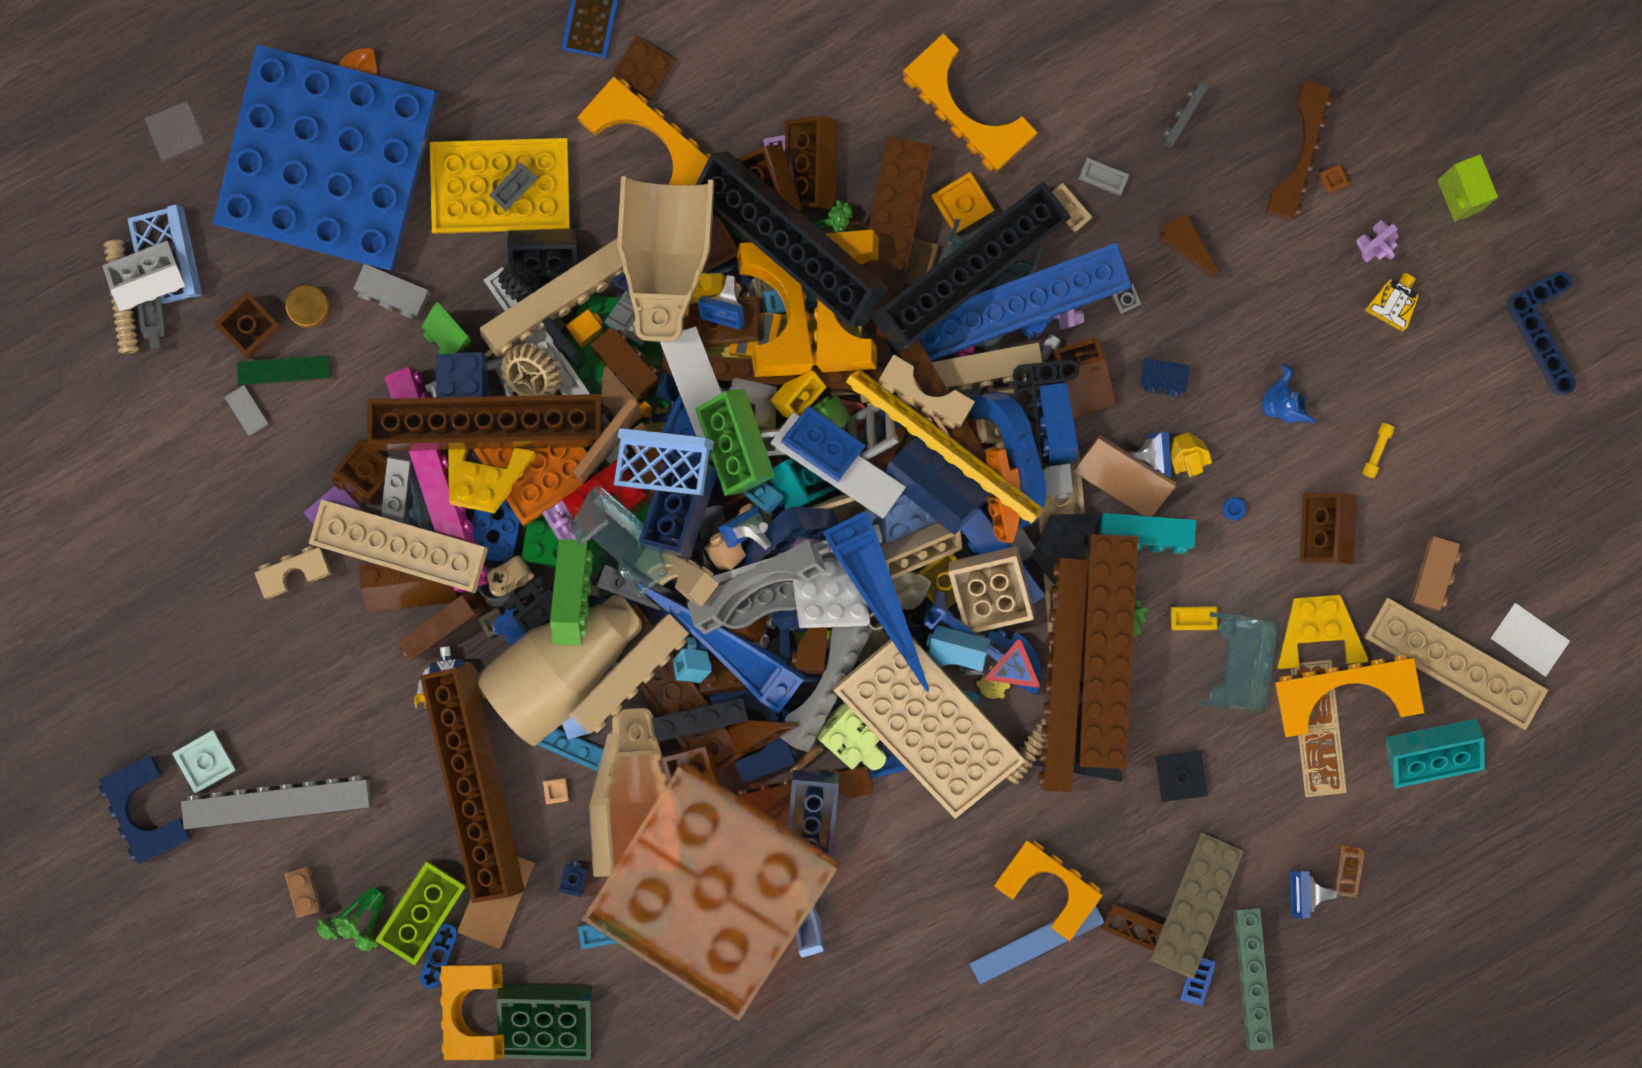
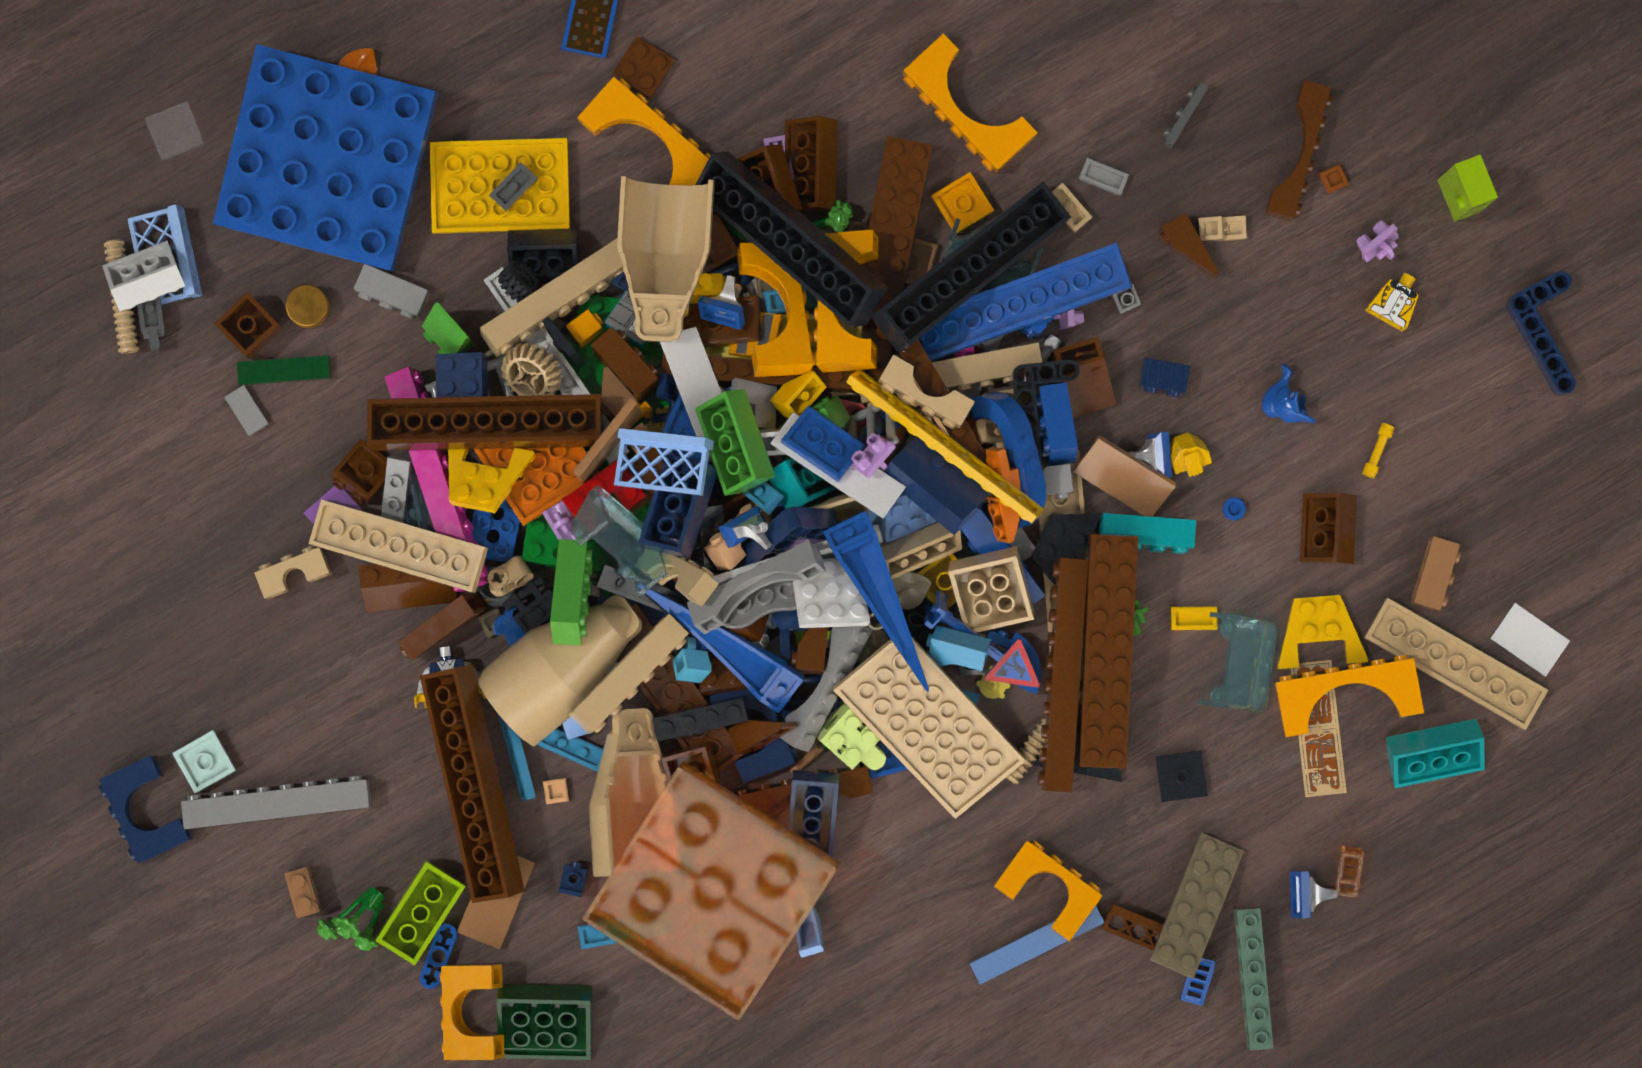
(517, 762): none -> dark azure tile
(873, 456): none -> lavender hips
(1223, 228): none -> tan slope

